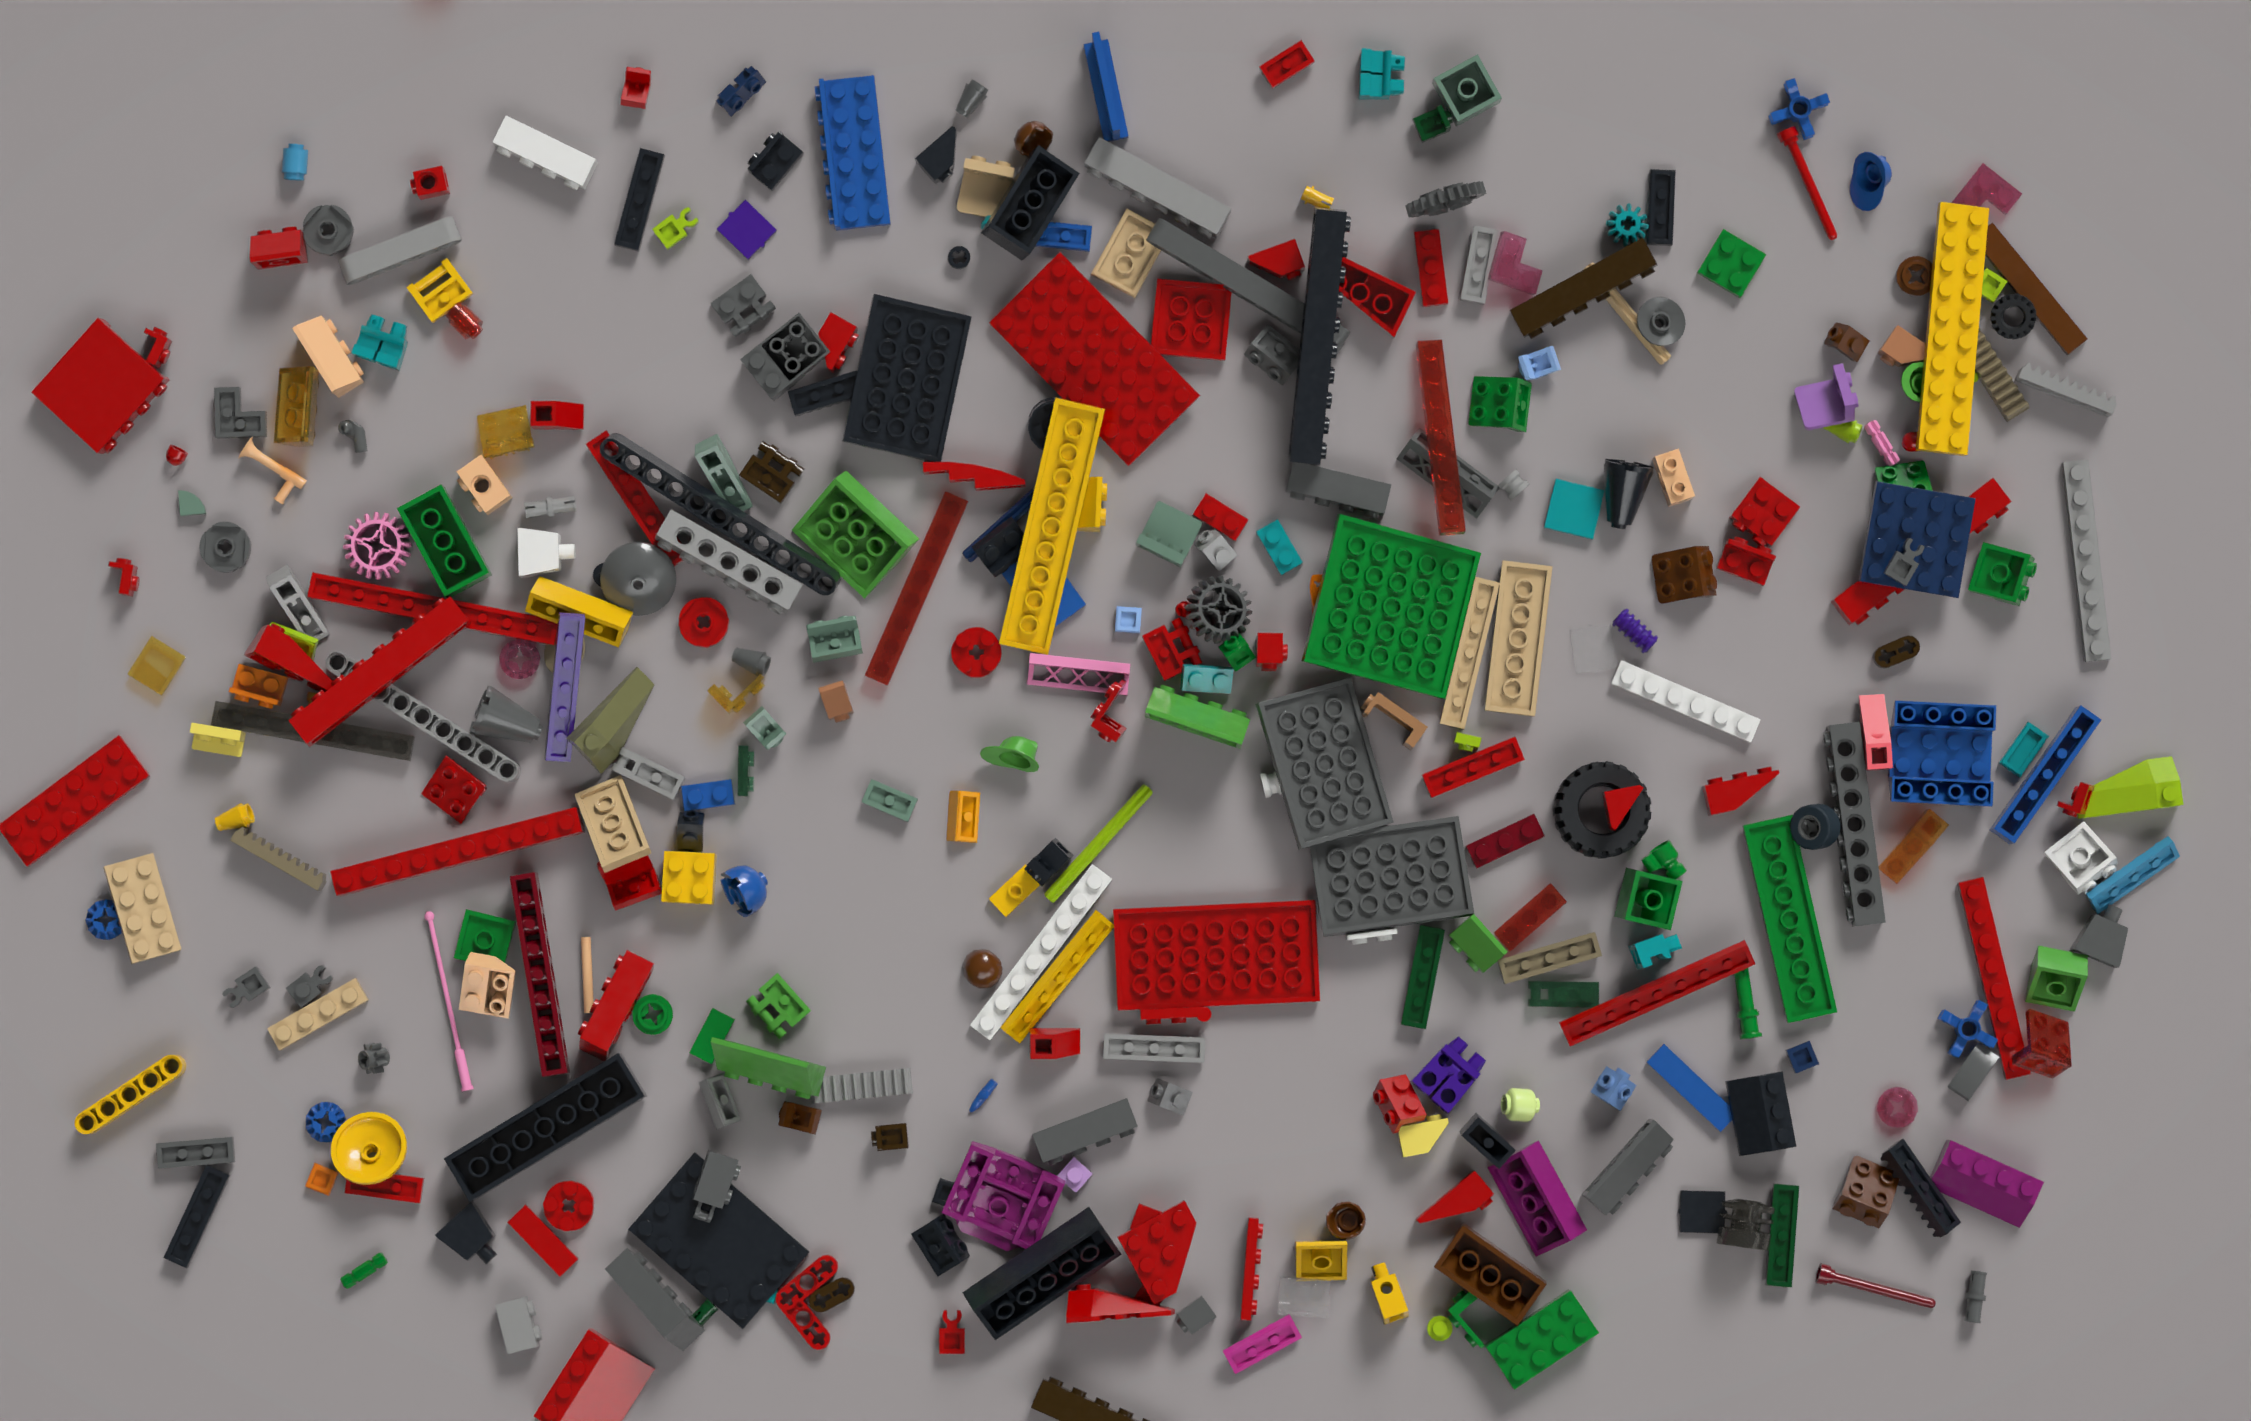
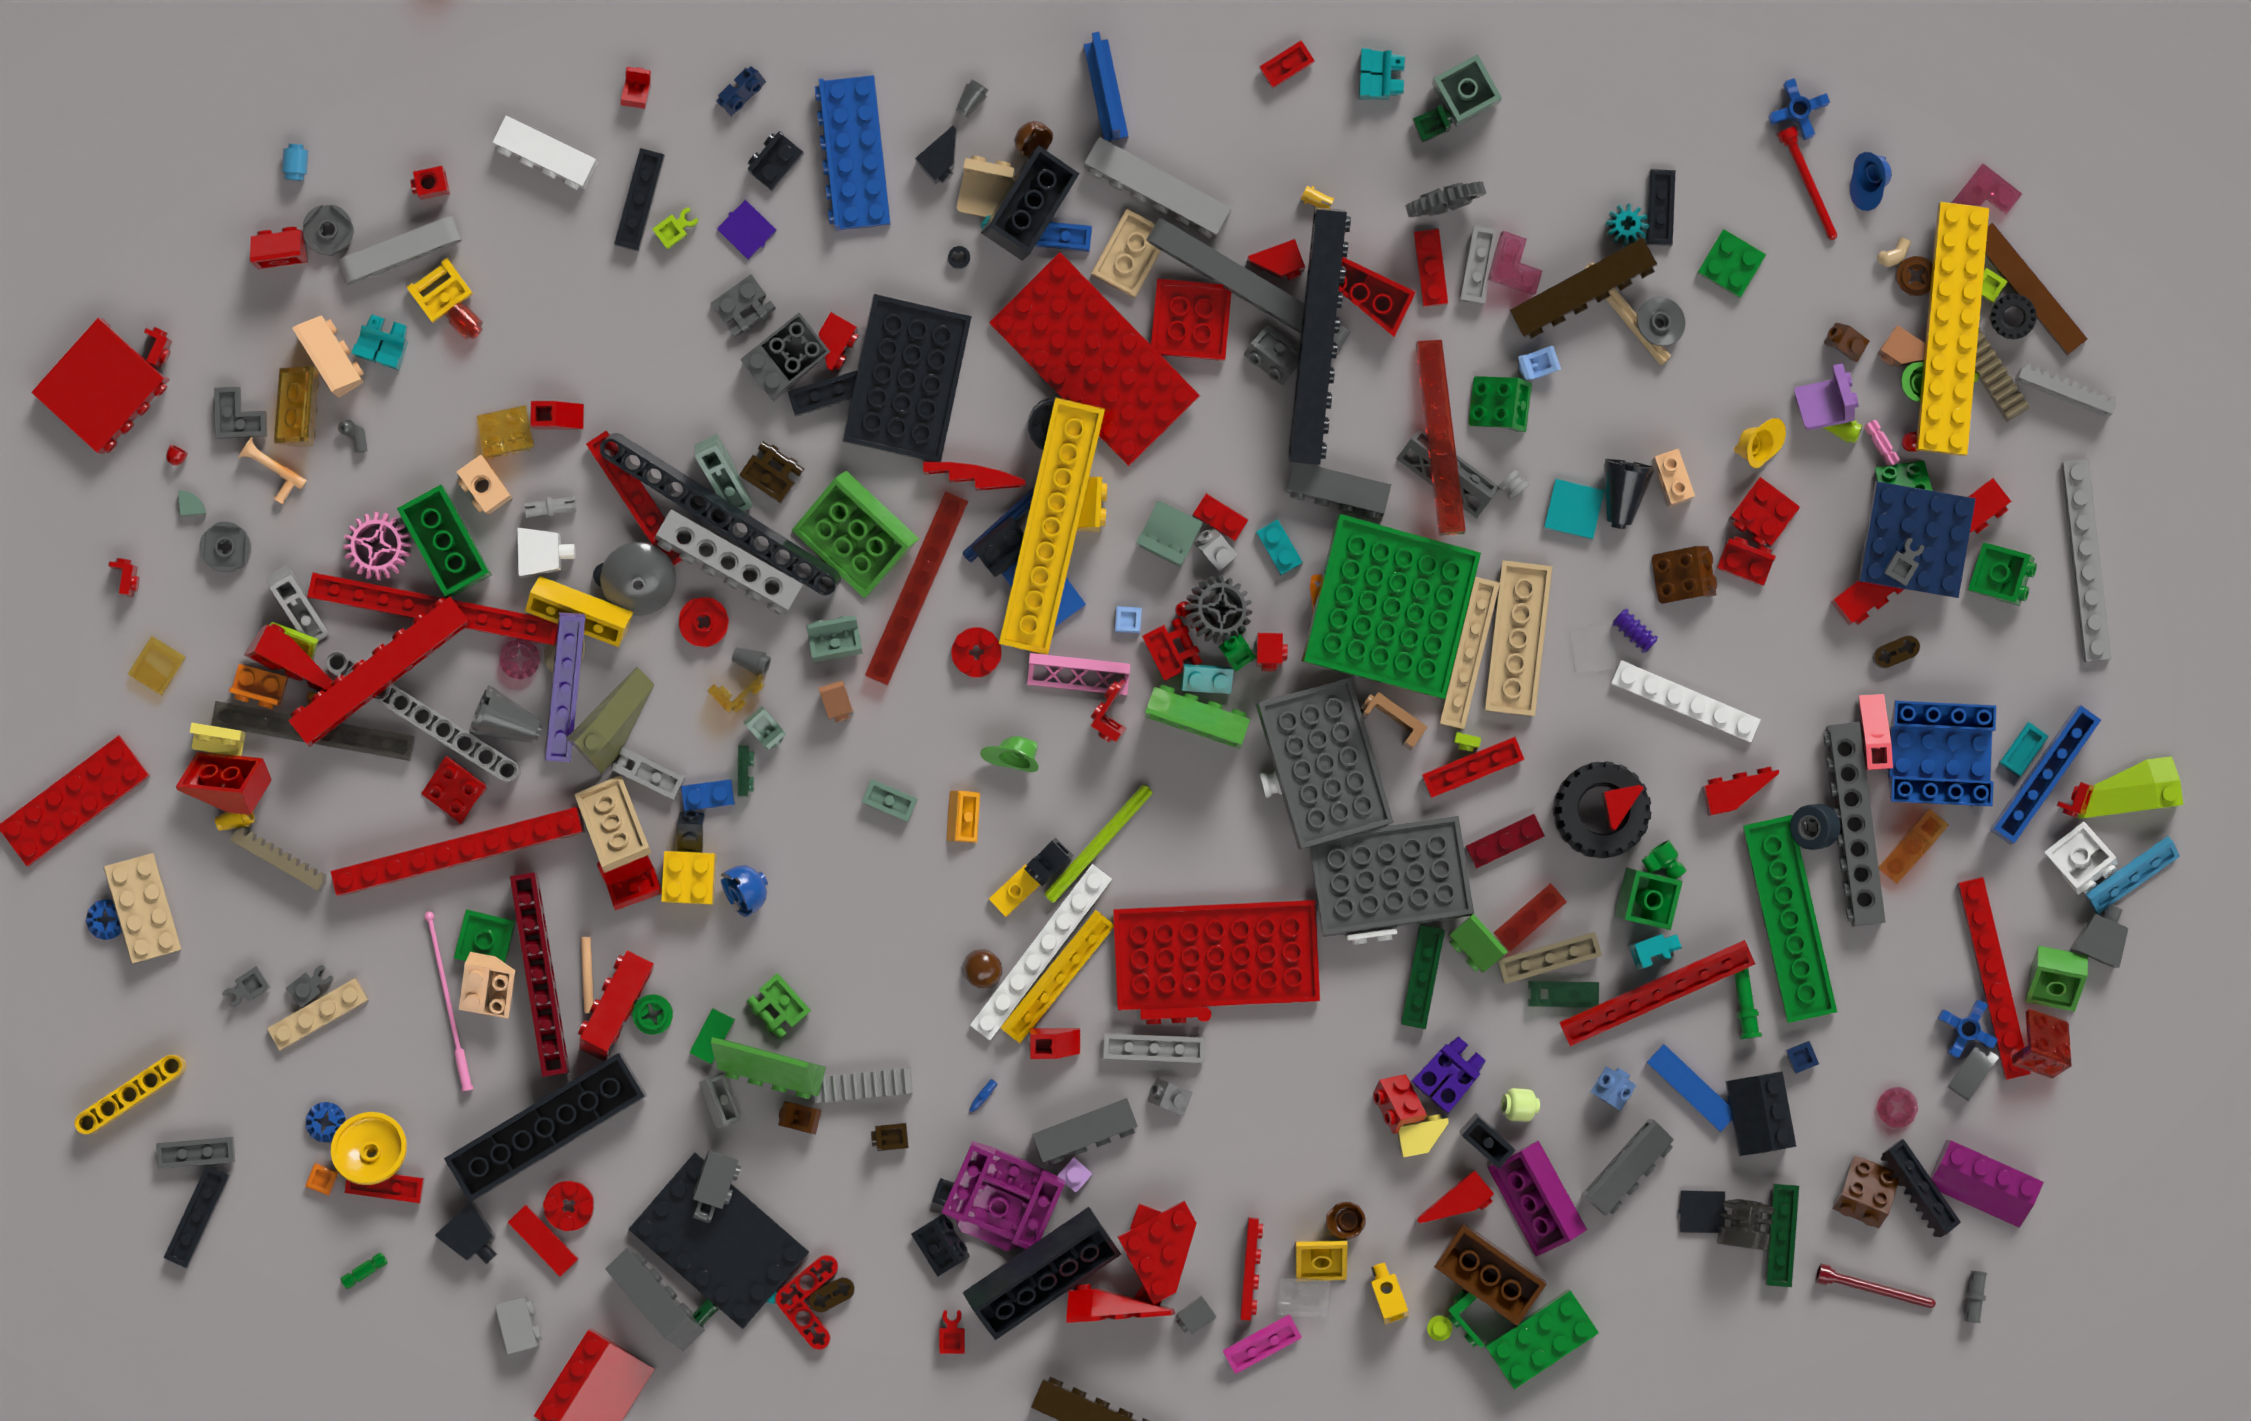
(226, 781): none -> red slope
(373, 1058): dark grey gear -> none
(1761, 442): none -> yellow piece
(1894, 256): none -> tan arm

